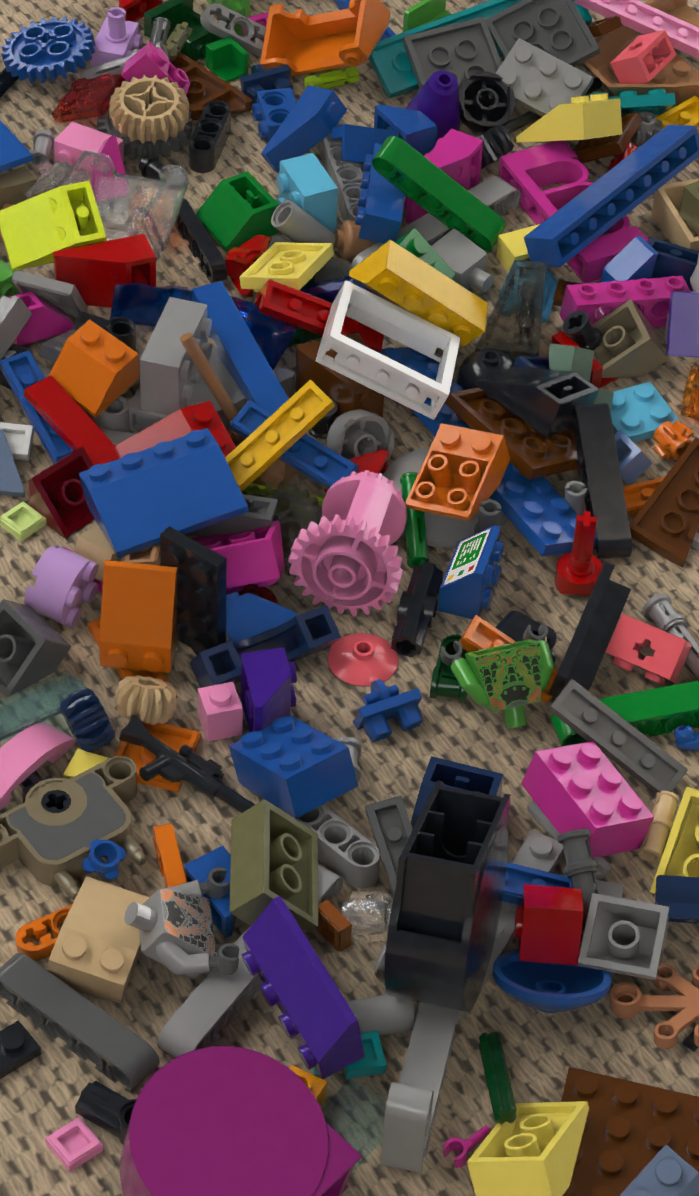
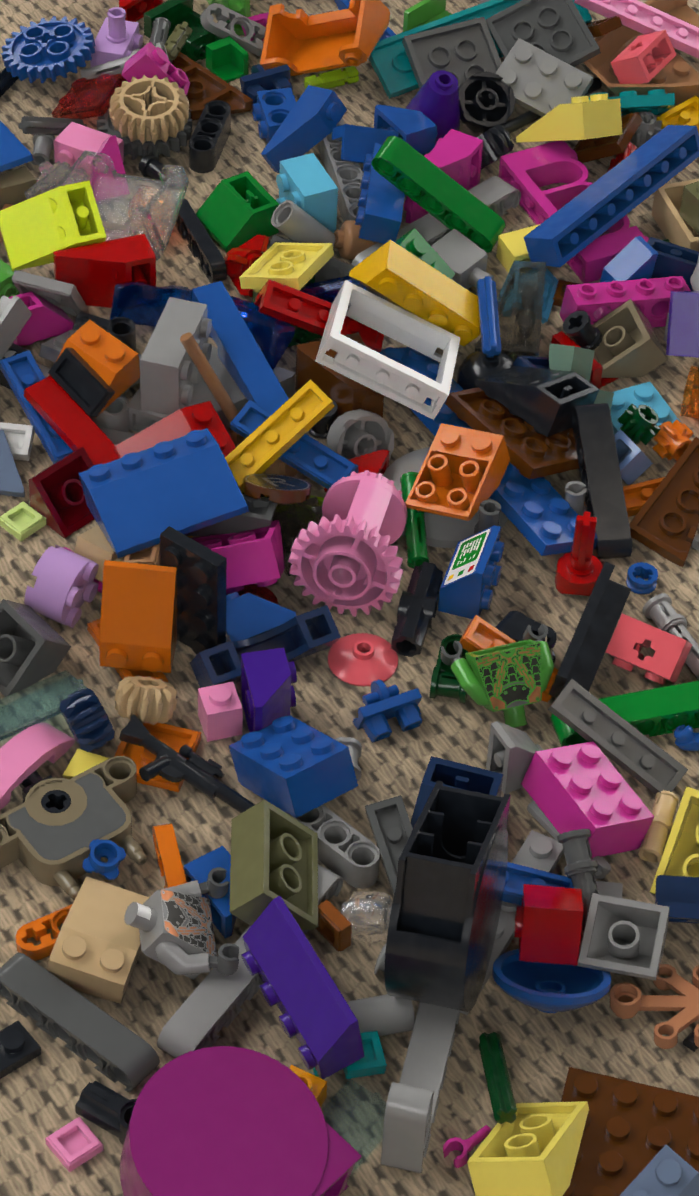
(46, 125): none -> dark grey axle
(81, 382): none -> black tile
(277, 487): none -> tile
(489, 317): none -> blue axle
(510, 754): none -> light grey slope
(639, 423): none -> dark green gear
(645, 571): none -> blue bush

